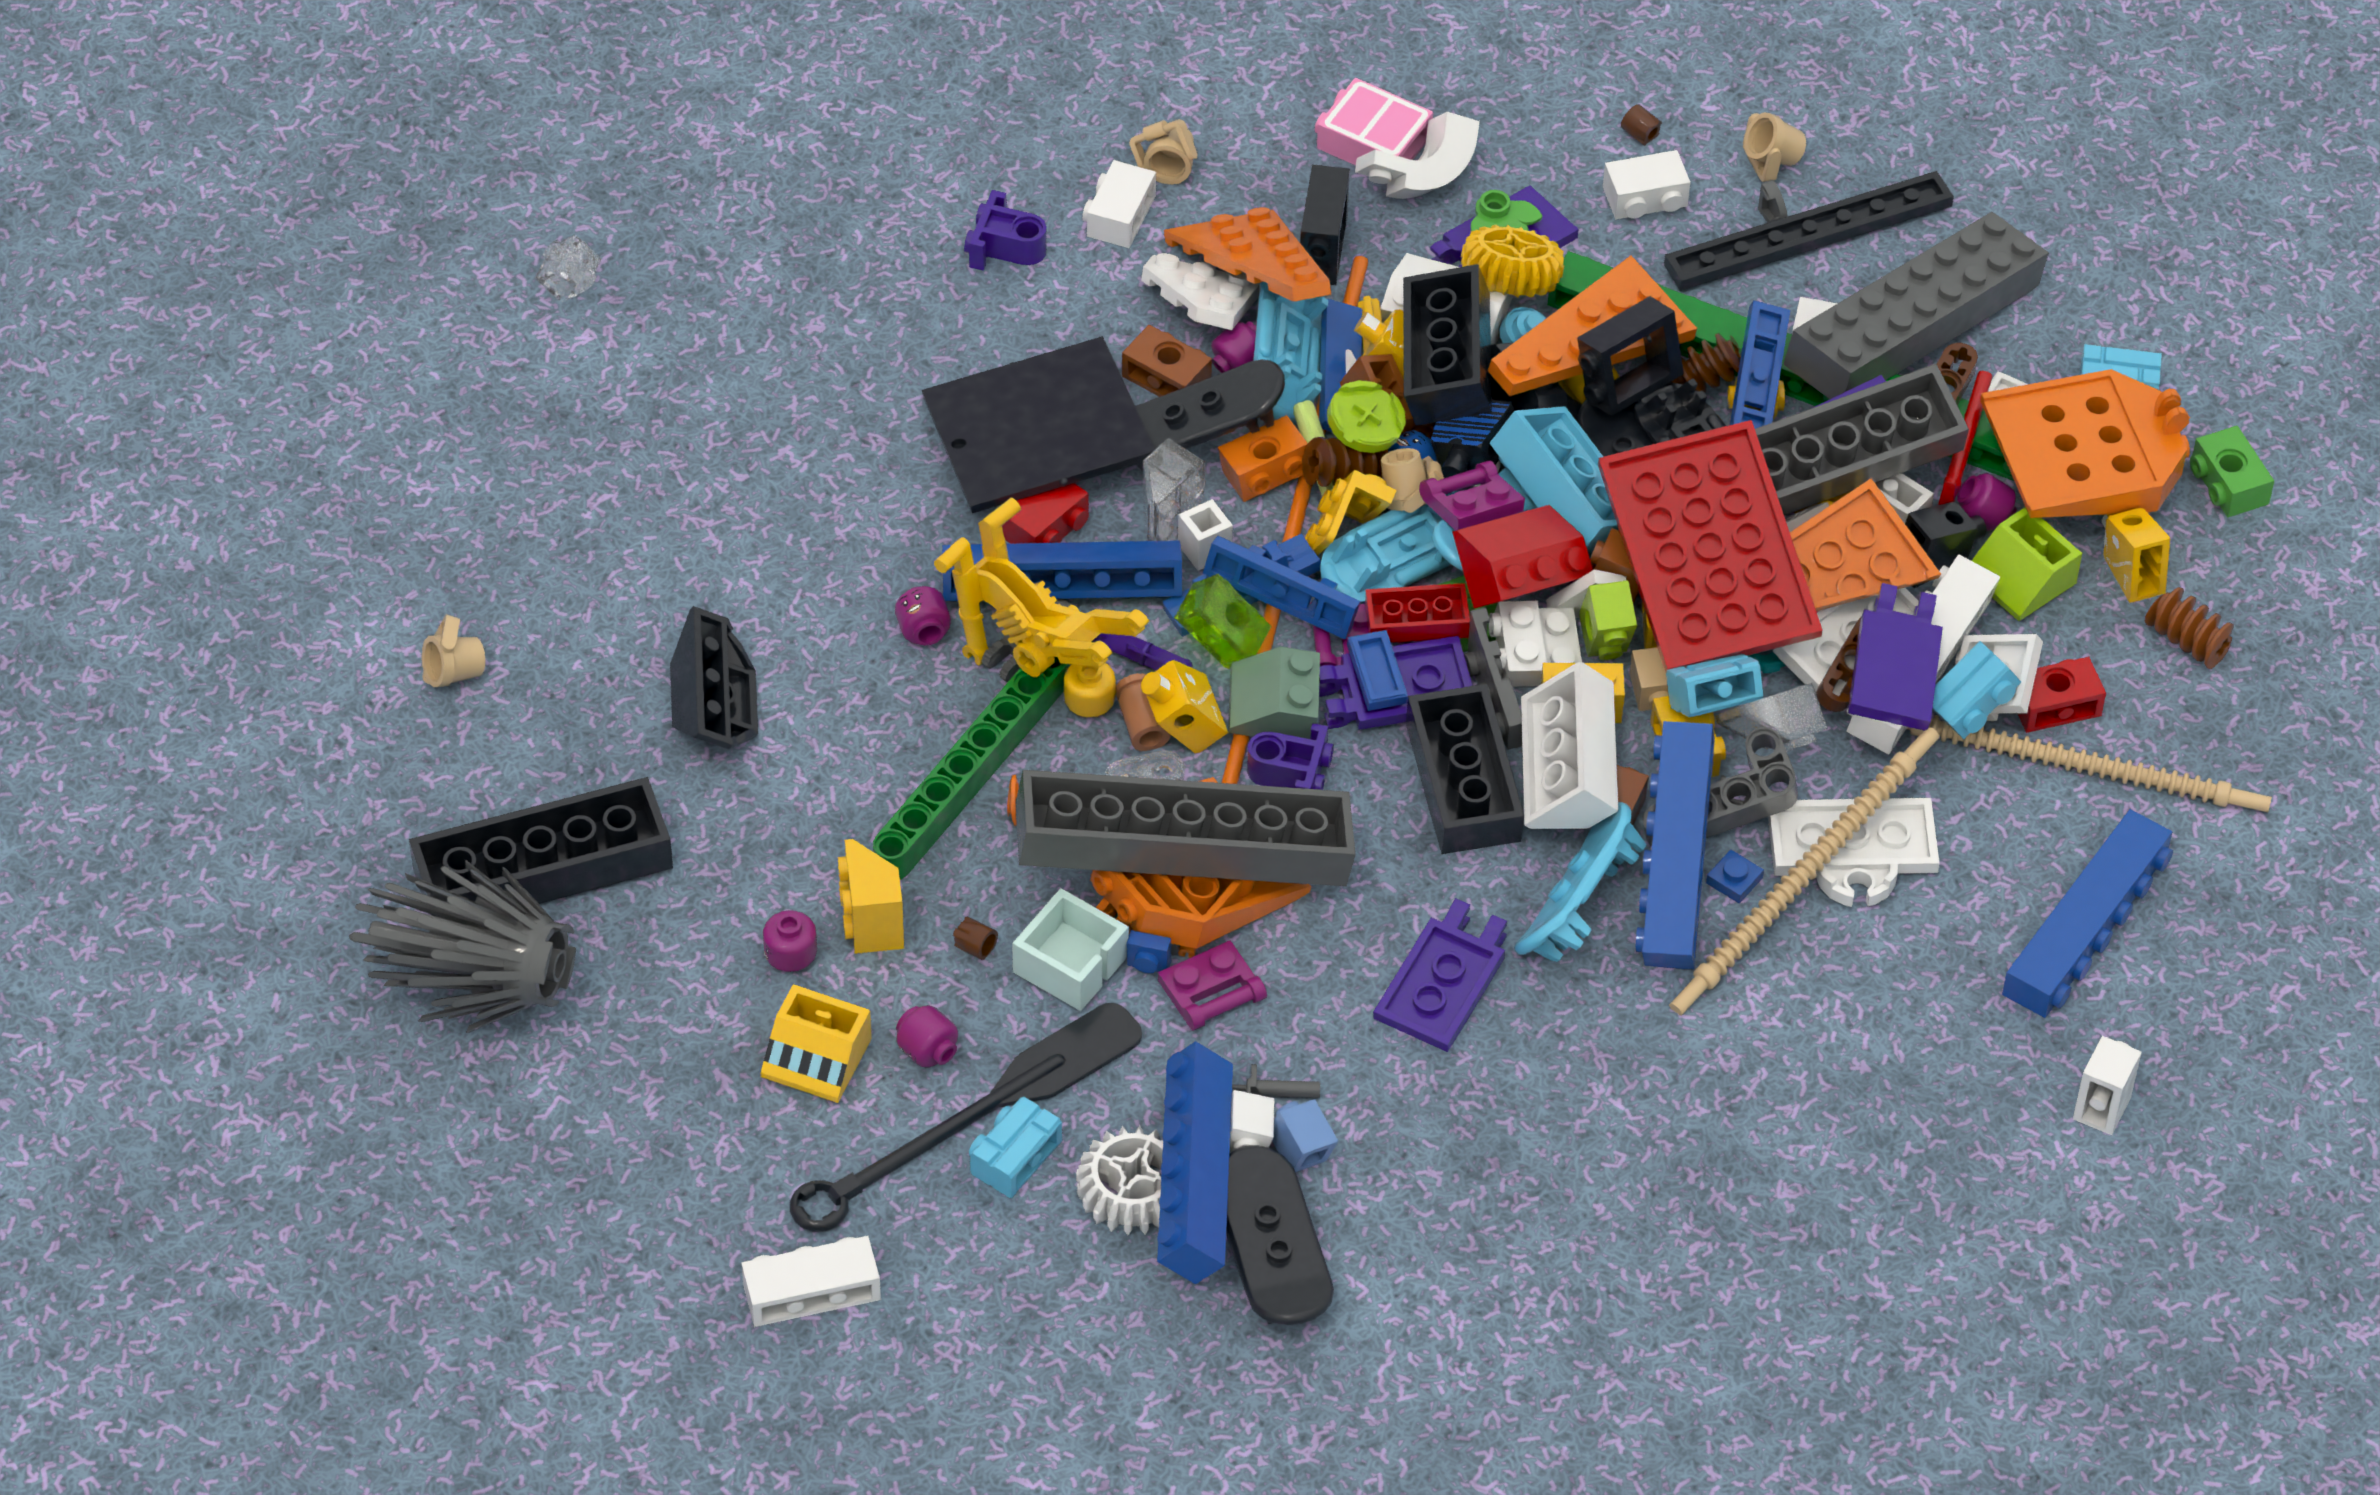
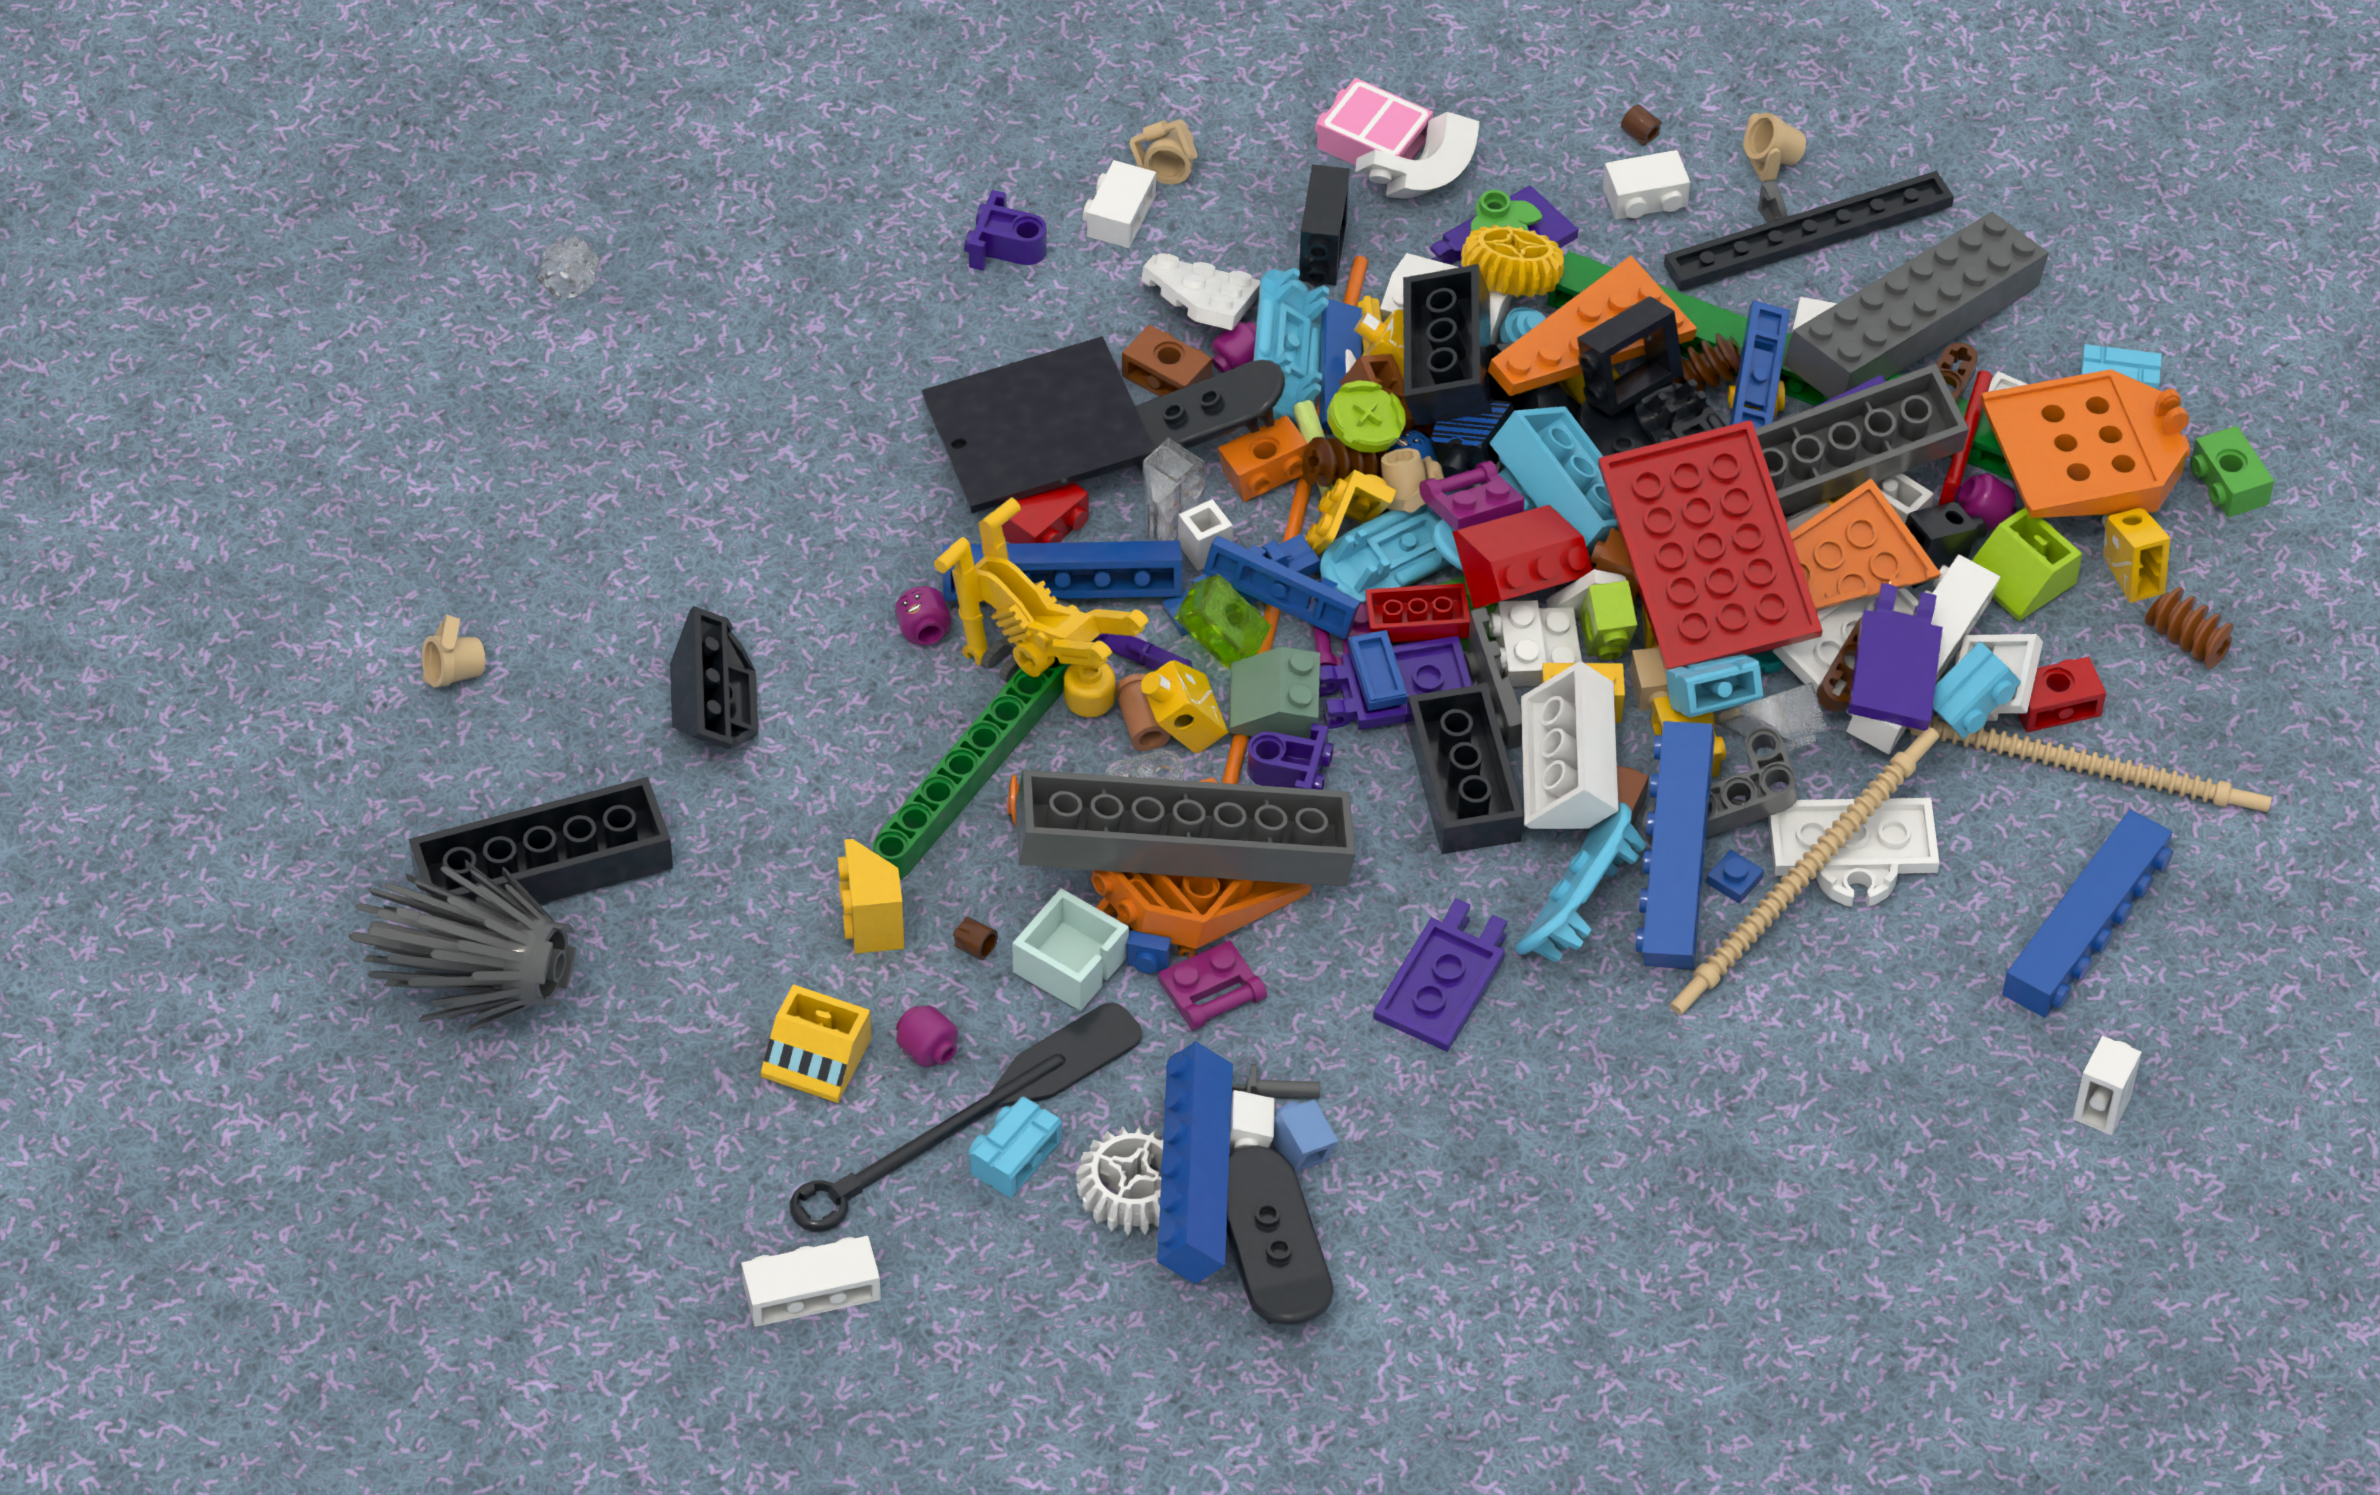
(790, 941): magenta head -> none
(1257, 246): orange wing -> none

